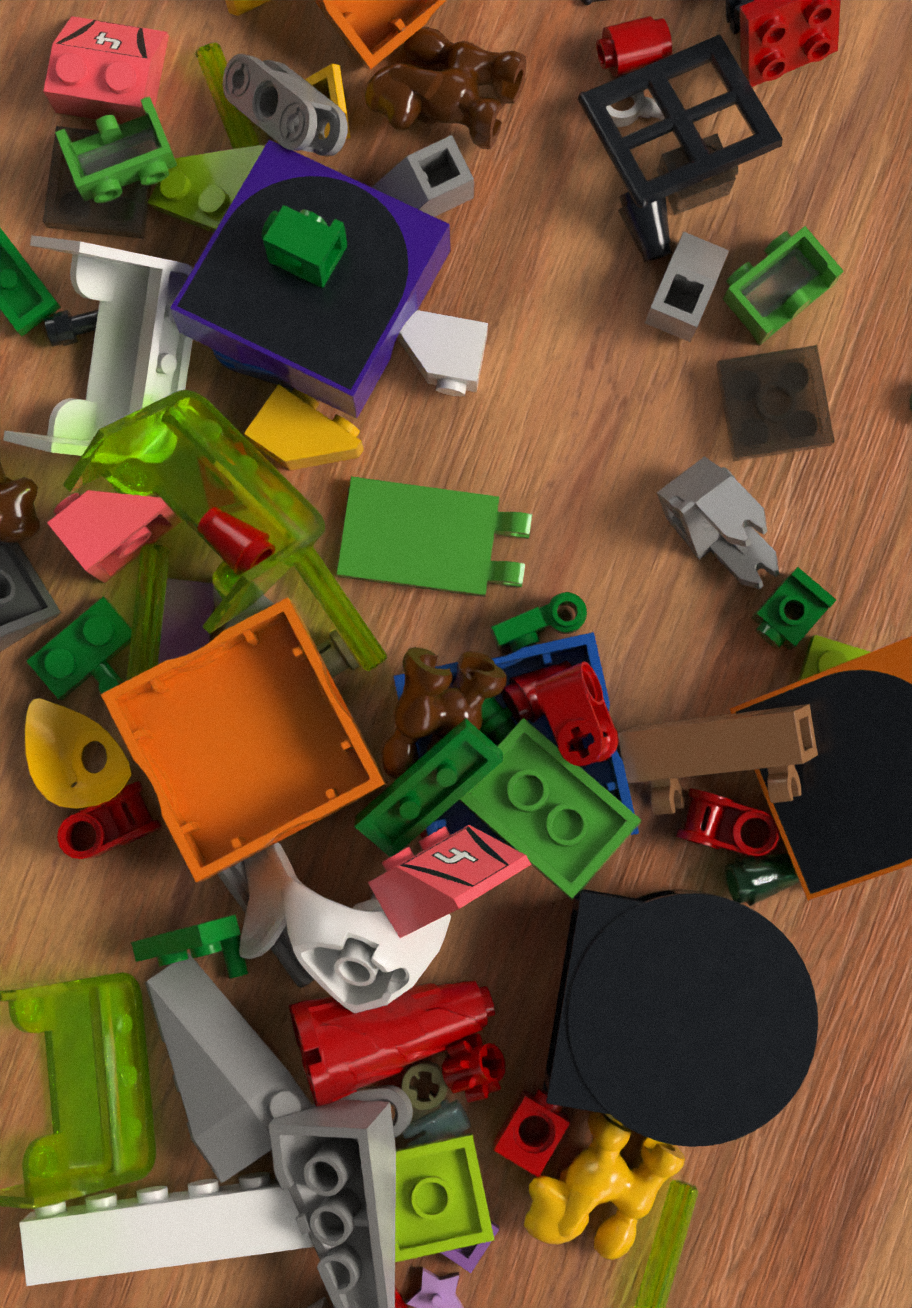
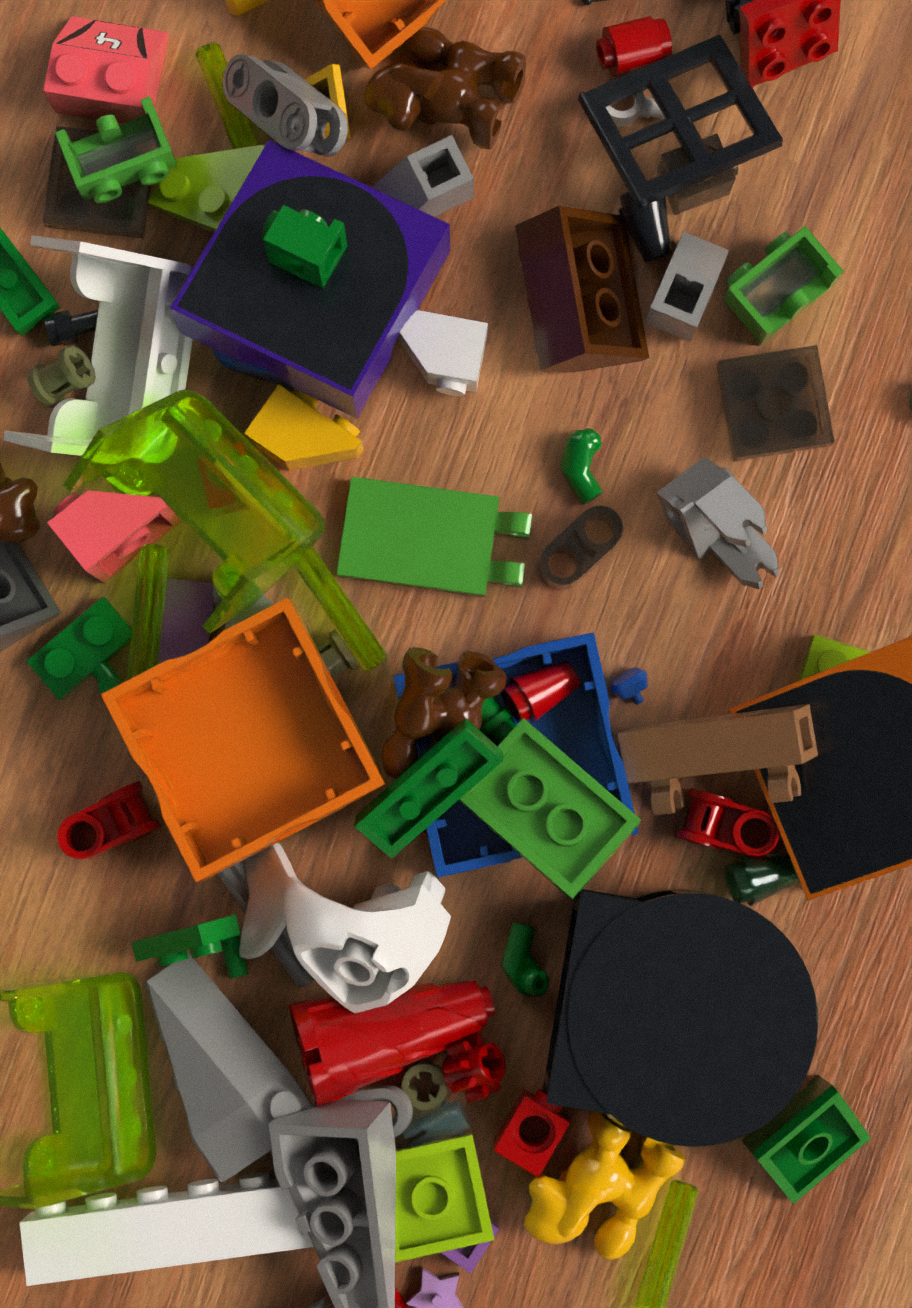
(55, 753): yellow piece -> none
(61, 376): none -> olive bush
(235, 540): red cone -> none
(442, 876): coral slope -> none
(520, 965): none -> green arm
(523, 629): green plate -> none
(574, 709): red piece -> none
(576, 464): none -> green arm
(580, 548): none -> clear smoke beam
(581, 290): none -> reddish brown slope
(630, 684): none -> blue rock
(807, 595): green brick -> none
(807, 1139): none -> green slope

